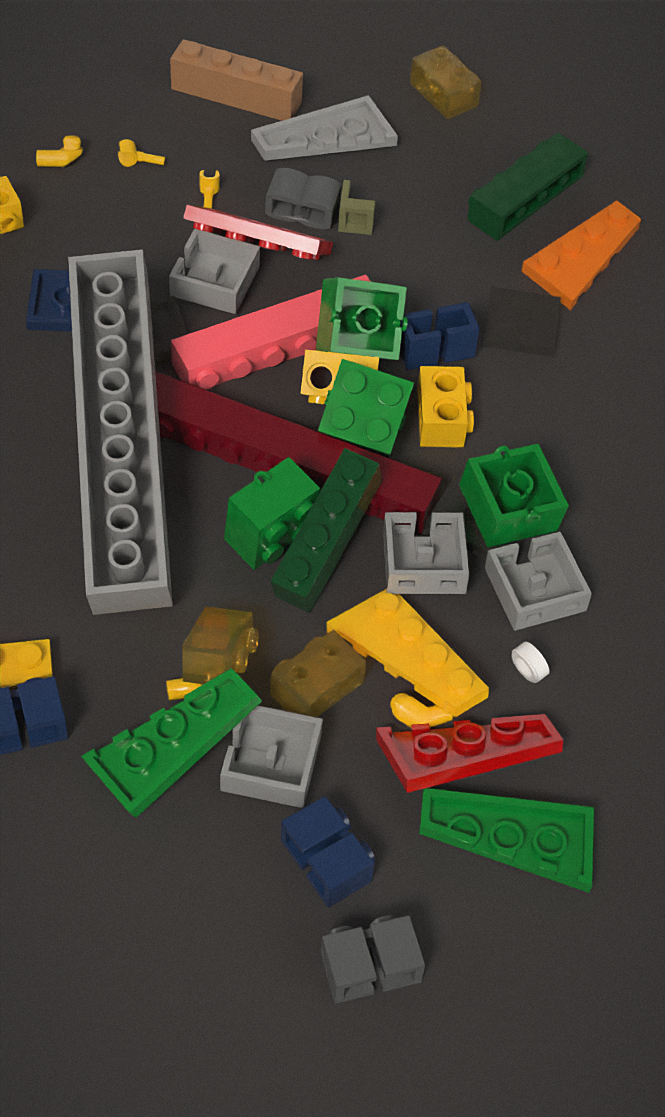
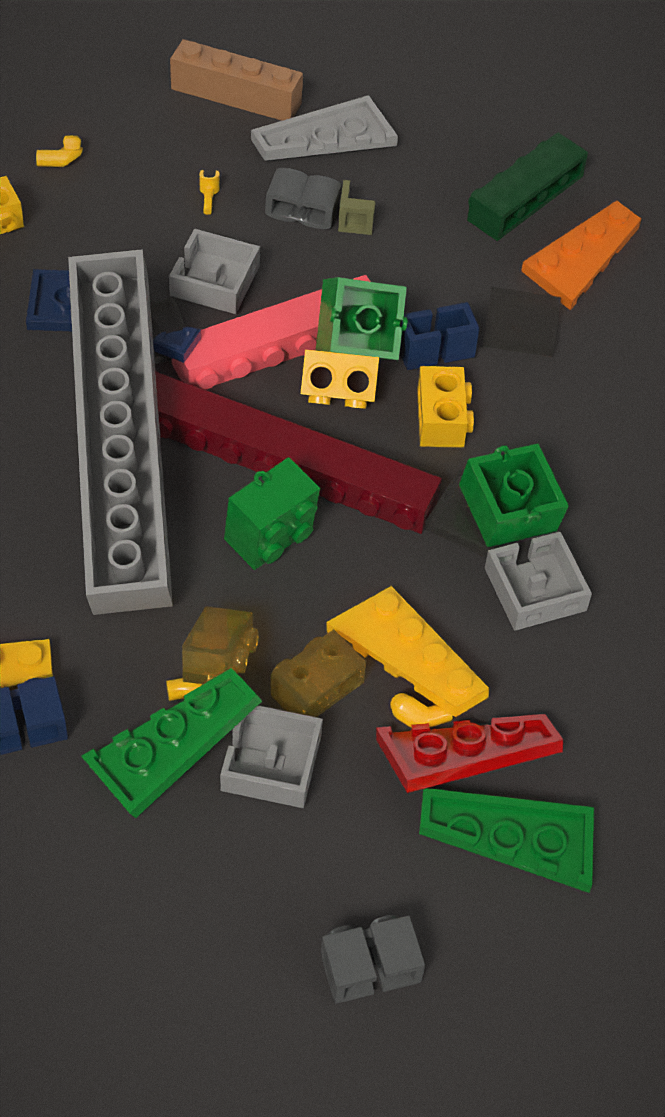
(129, 155): yellow hand -> none
(177, 343): none -> dark blue tile
(247, 230): plate -> none
(321, 840): dark blue piece -> none
(326, 530): dark green brick -> none
(365, 407): green brick -> none
(425, 562): light grey piece -> none
(445, 82): clear yellow brick -> none
(530, 662): white tile -> none

